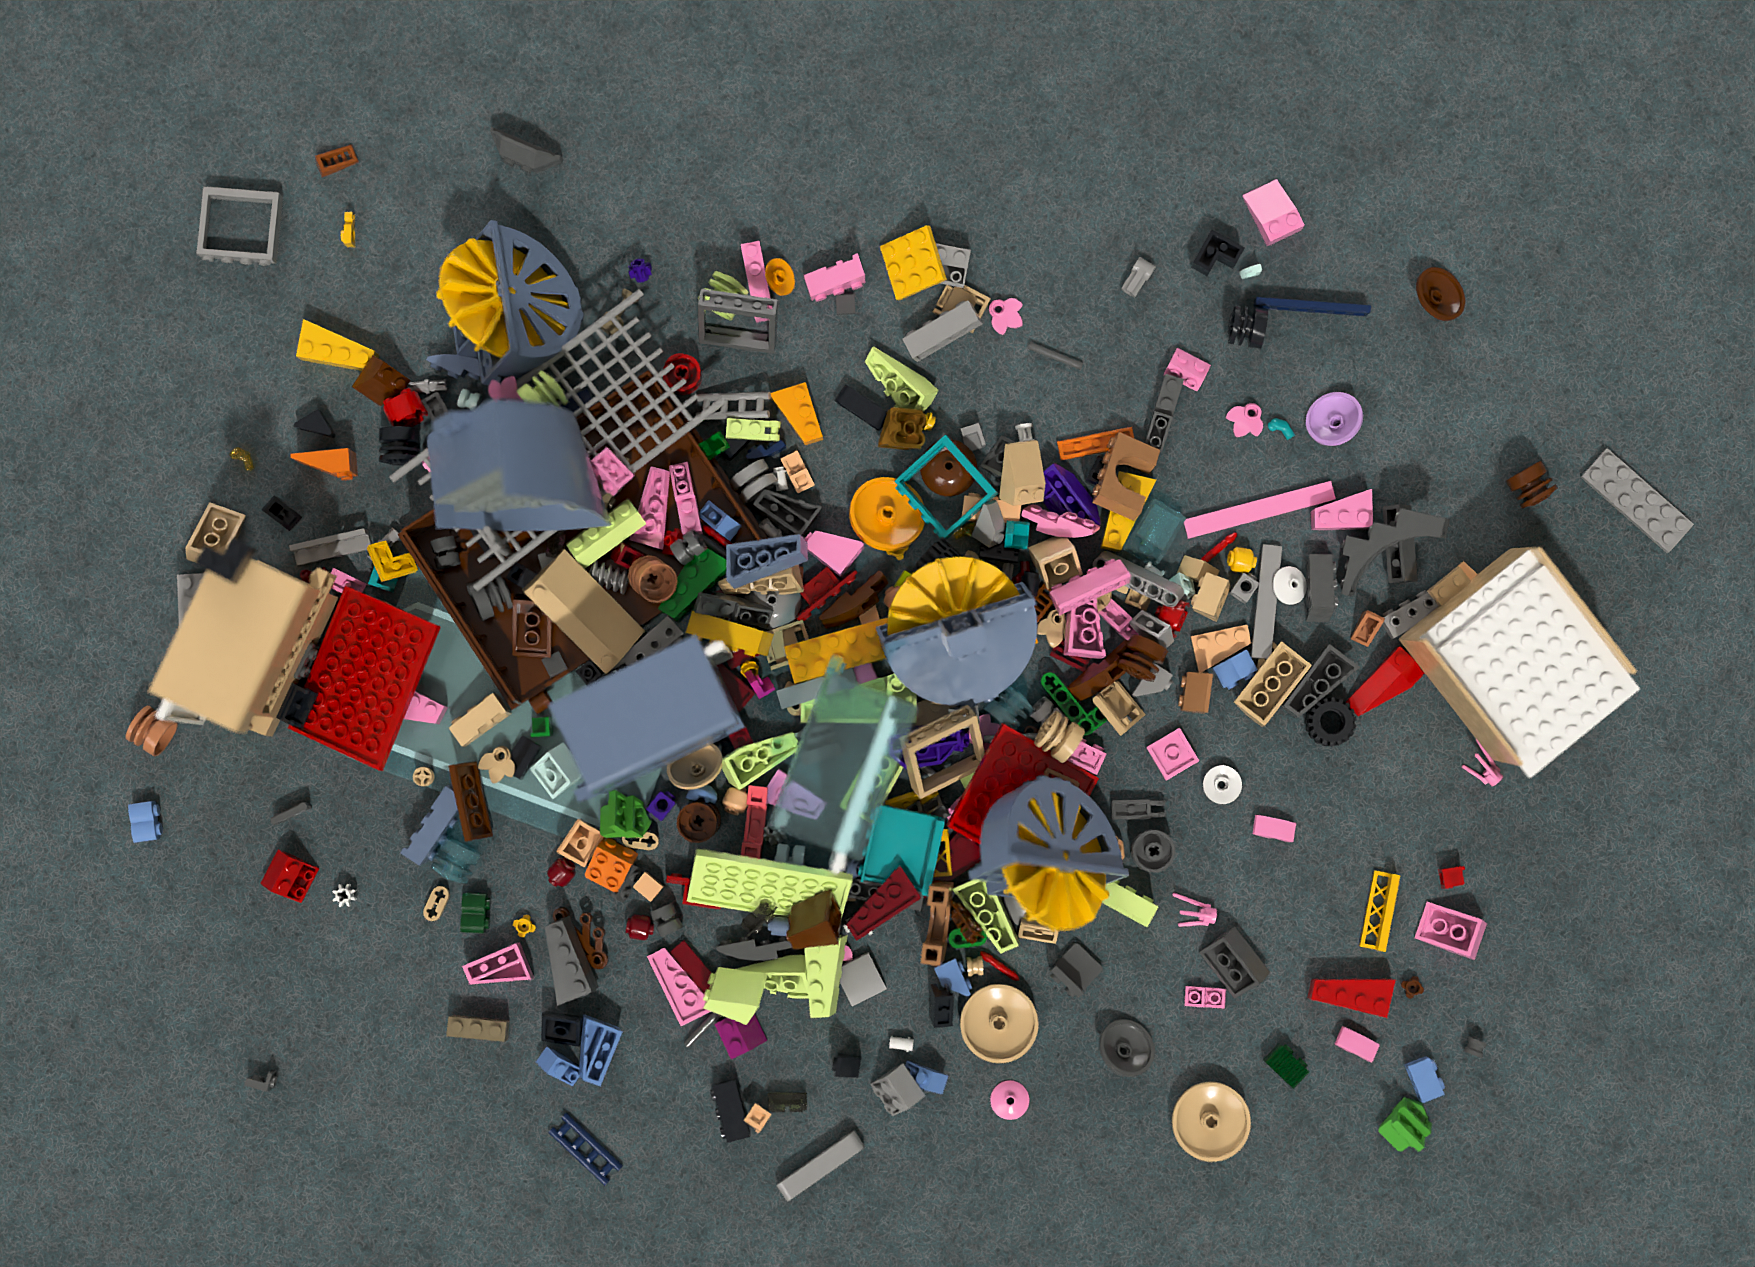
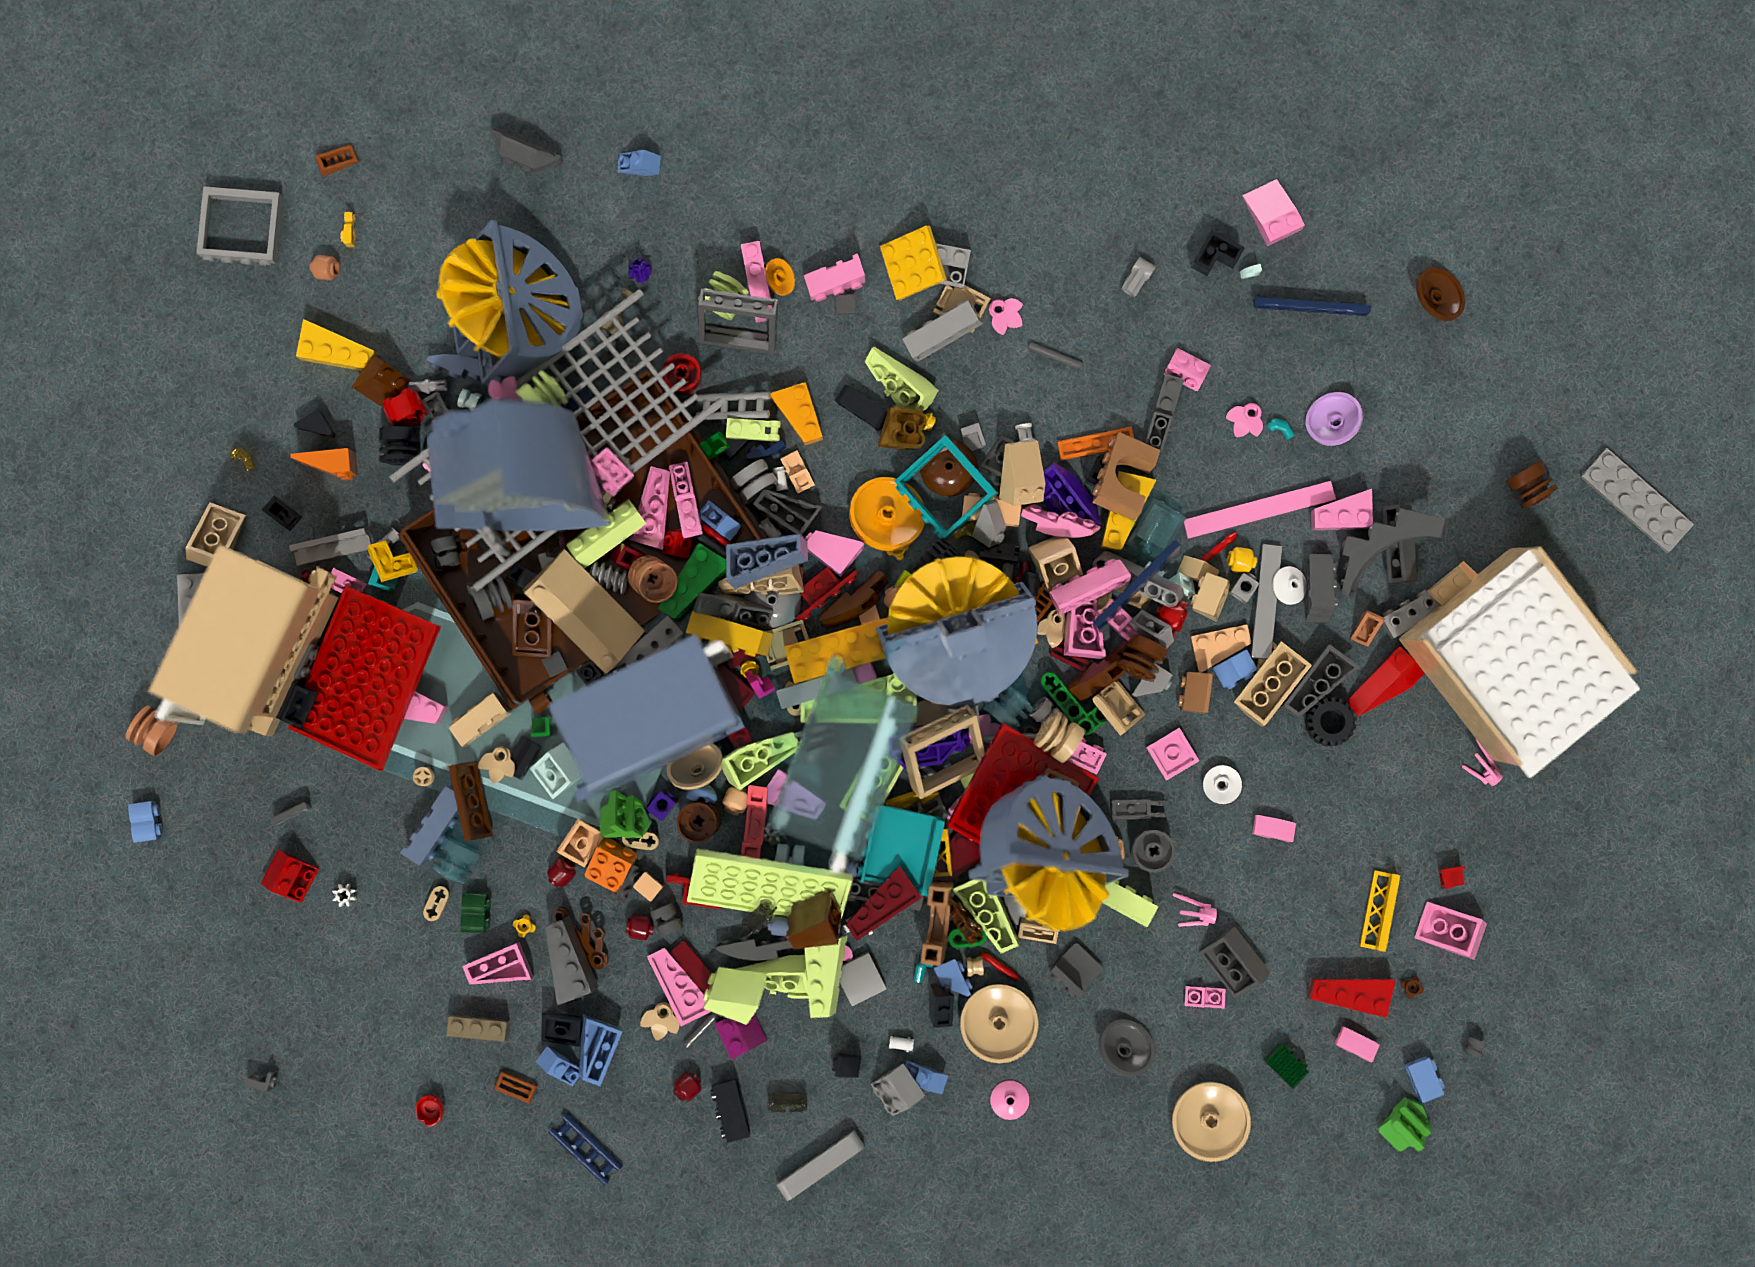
(231, 563): black brick -> none
(325, 267): none -> nougat head
(429, 1110): none -> red hair
(500, 1080): none -> dark orange tile
(639, 163): none -> medium blue slope
(660, 1023): none -> tan plate
(687, 1087): none -> dark red head
(688, 547): dark grey wheel -> none
(757, 1117): light nougat panel -> none
(919, 972): none -> teal arm
(1017, 534): teal panel -> none
(1136, 585): none -> dark blue tile
(1247, 326): black wheel -> none

